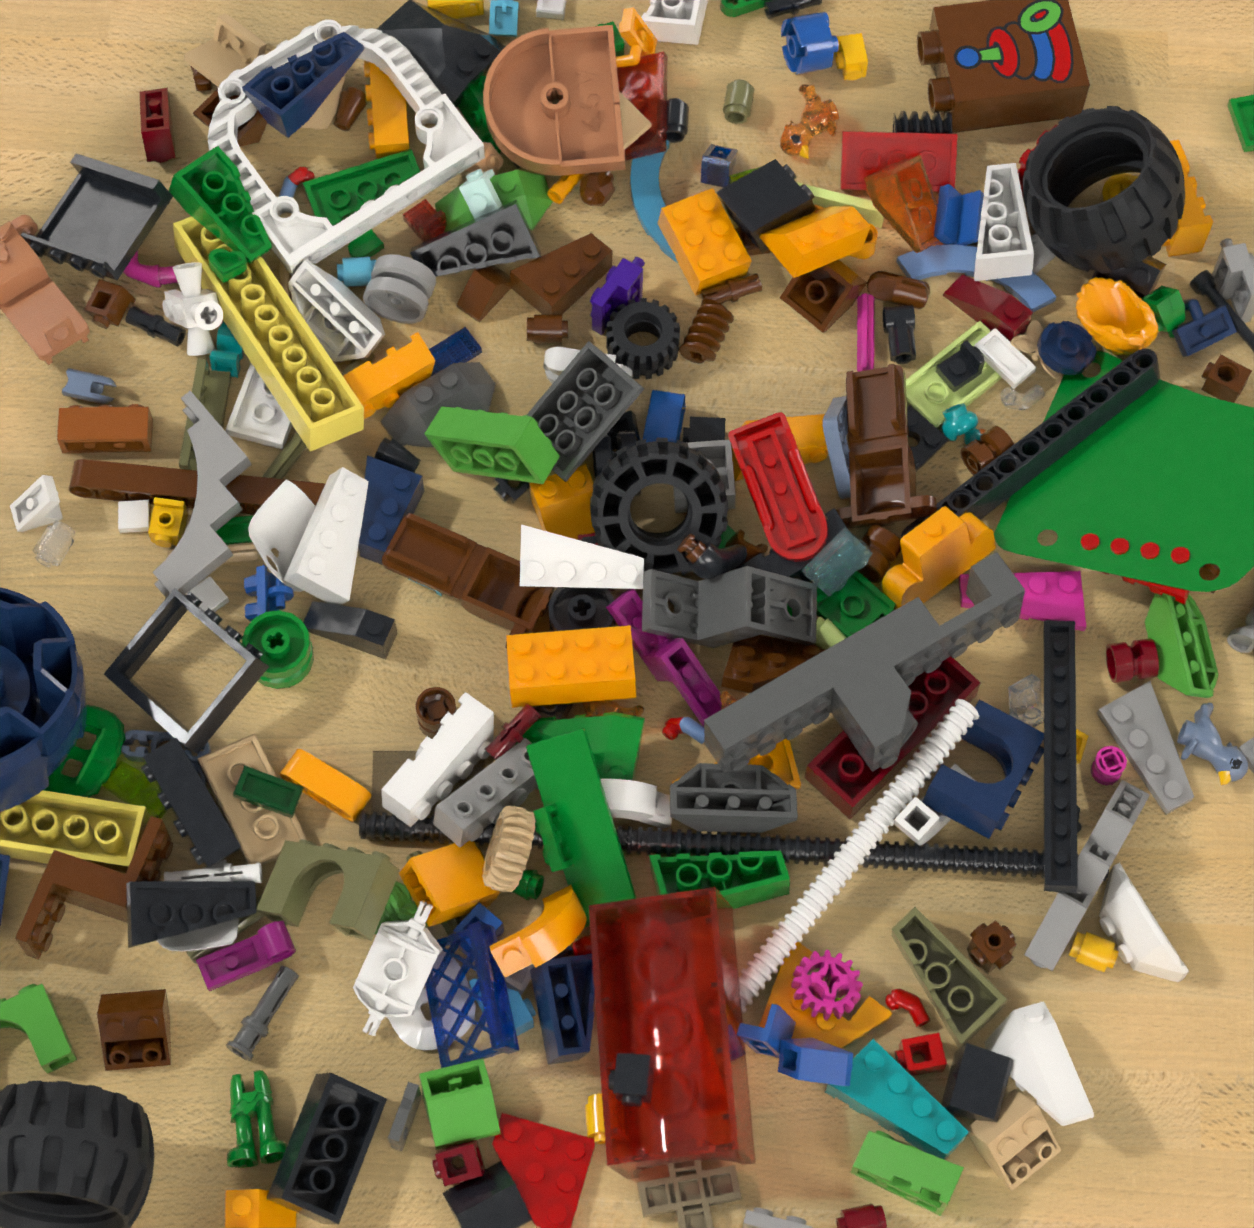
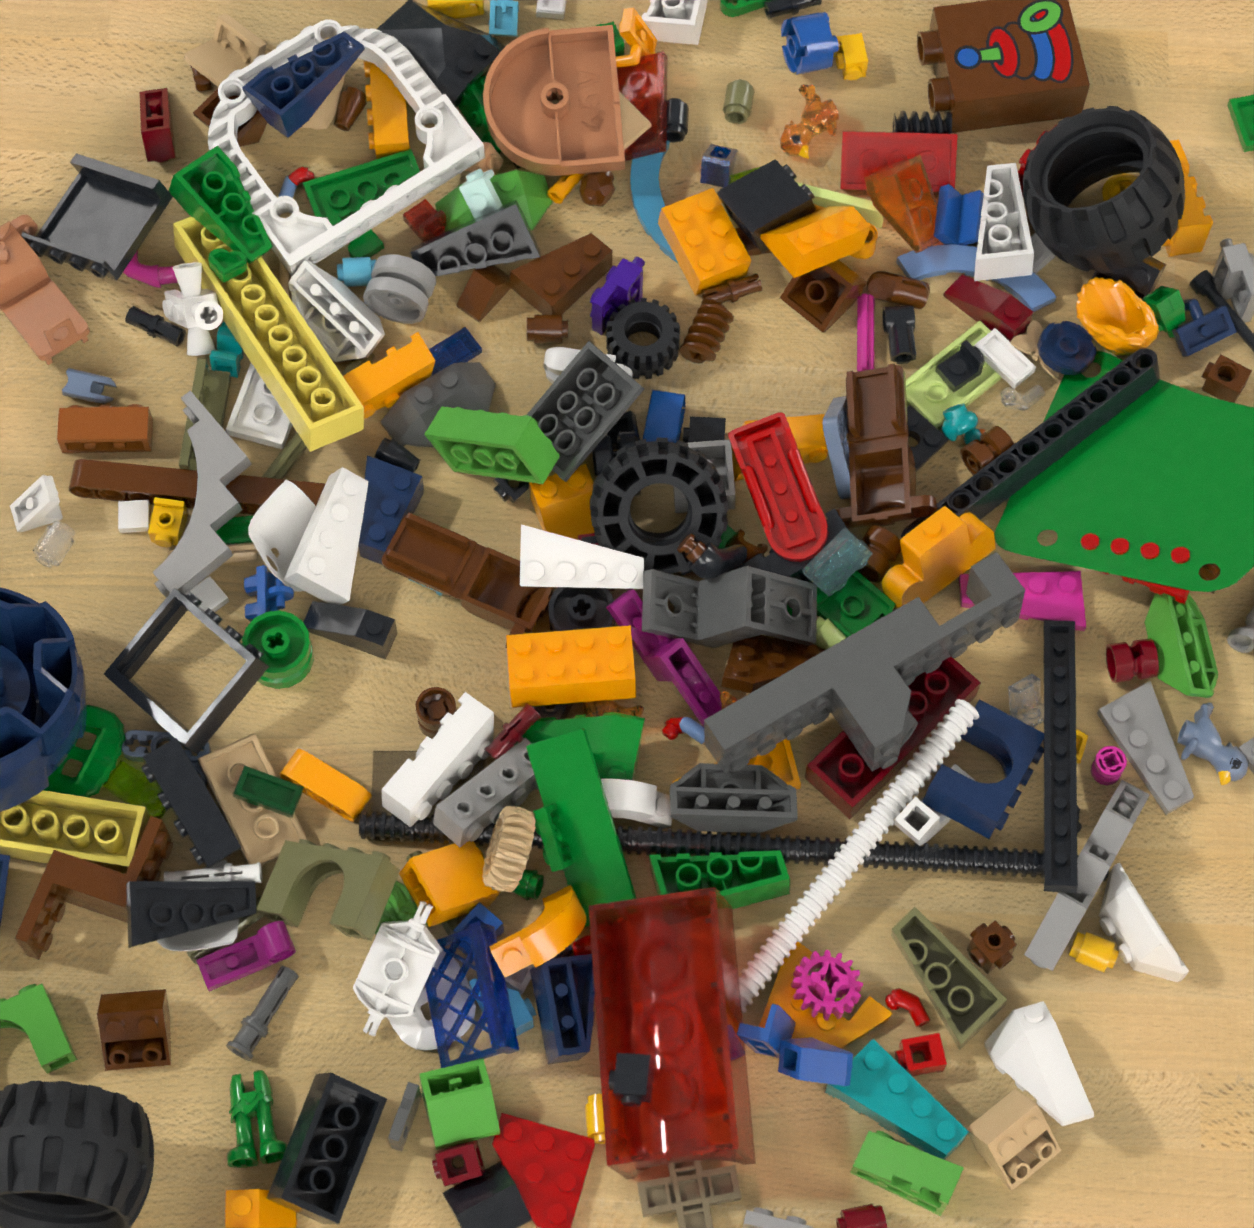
(108, 304): reddish brown brick -> none
(976, 1083): black slope -> none

